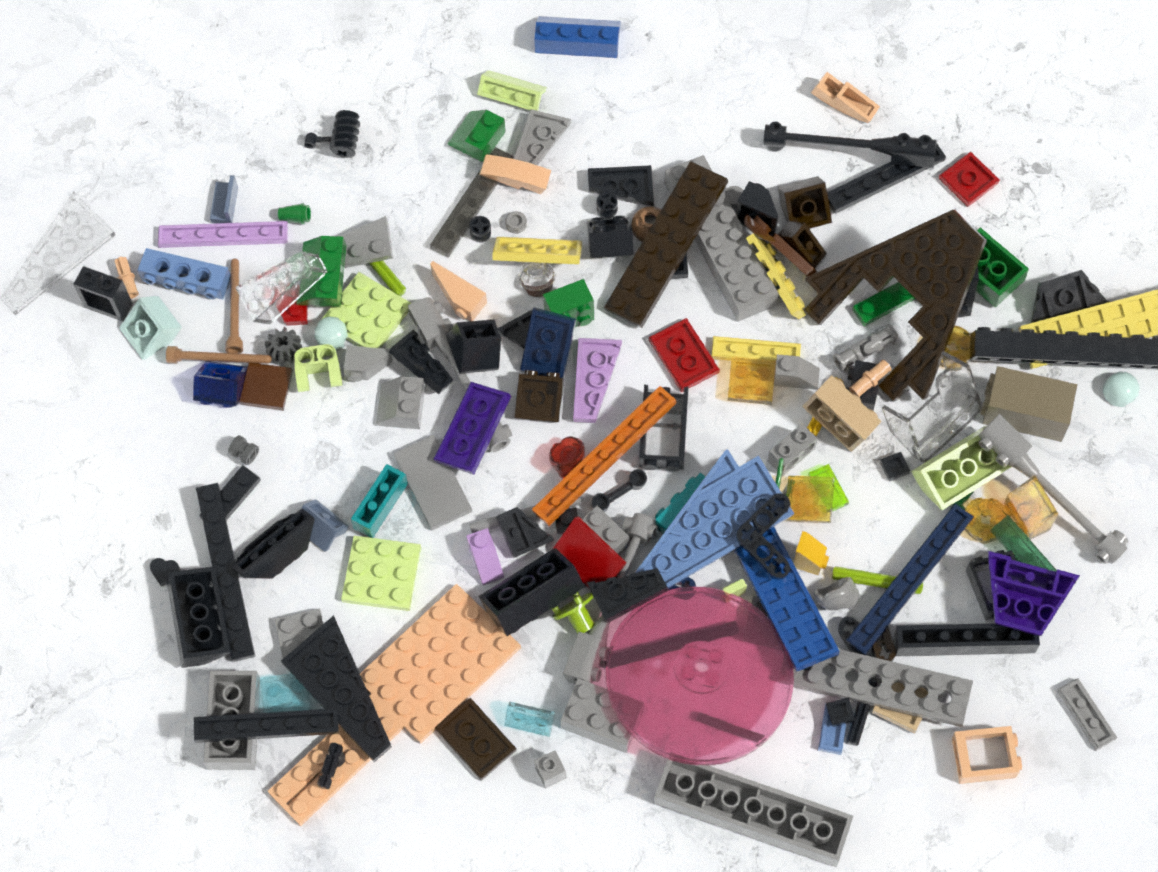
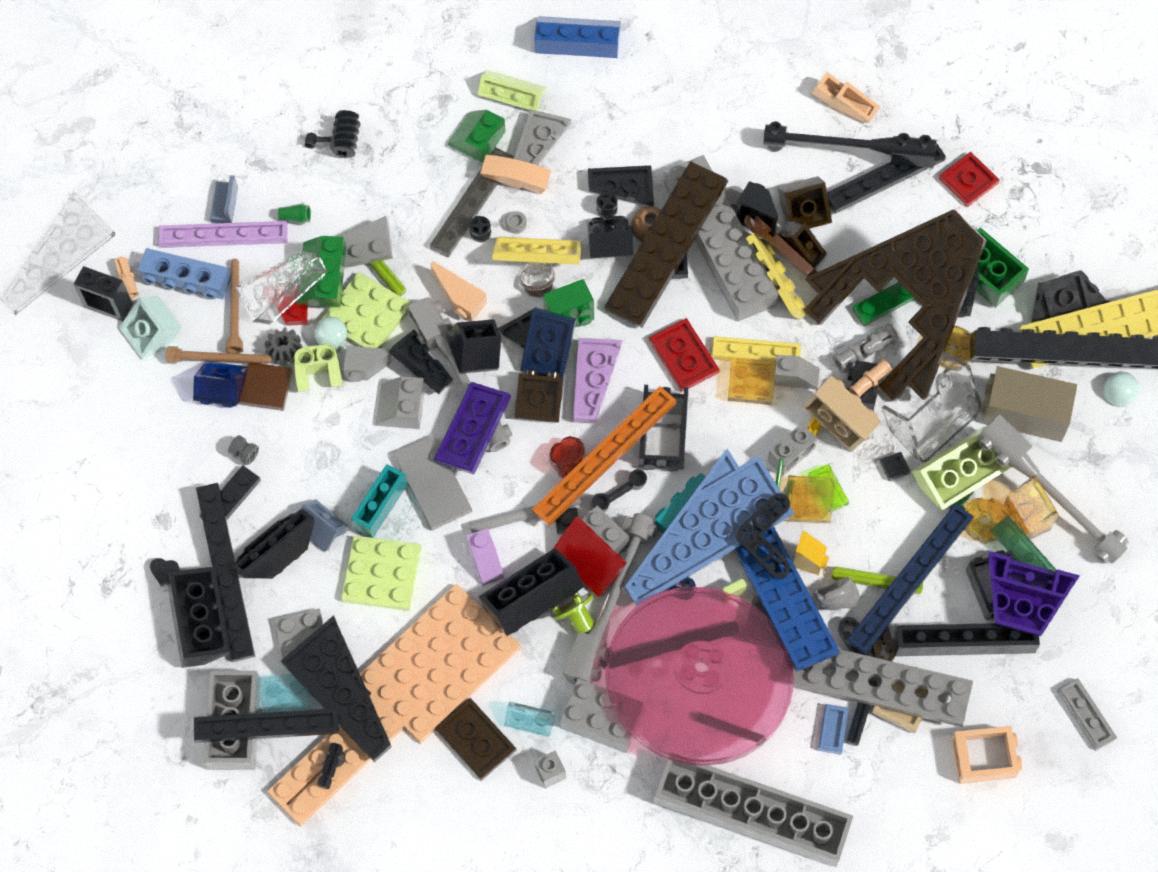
(521, 532): black wing -> none
(624, 594): black wing -> none
(840, 712): black tile -> none

